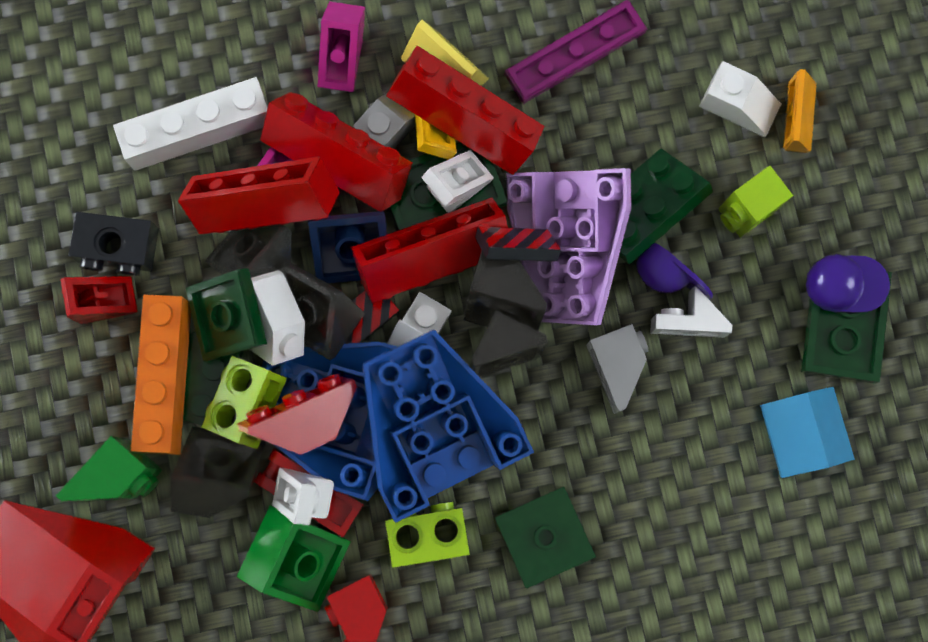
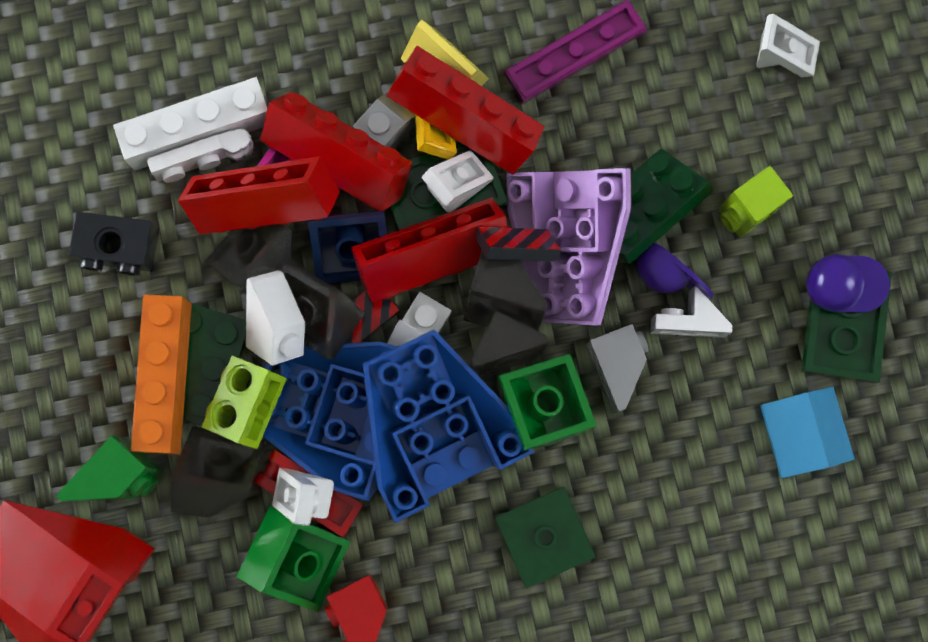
(98, 298): red slope -> none
(200, 154): none -> white hinge
(226, 315): dark green plate -> none
(303, 418): slope -> none
(340, 46): dark pink slope -> none
(429, 546): lime brick -> none
(547, 402): none -> green slope
(741, 99): white slope -> none
(787, 47): none -> white slope
(800, 113): light orange slope -> none

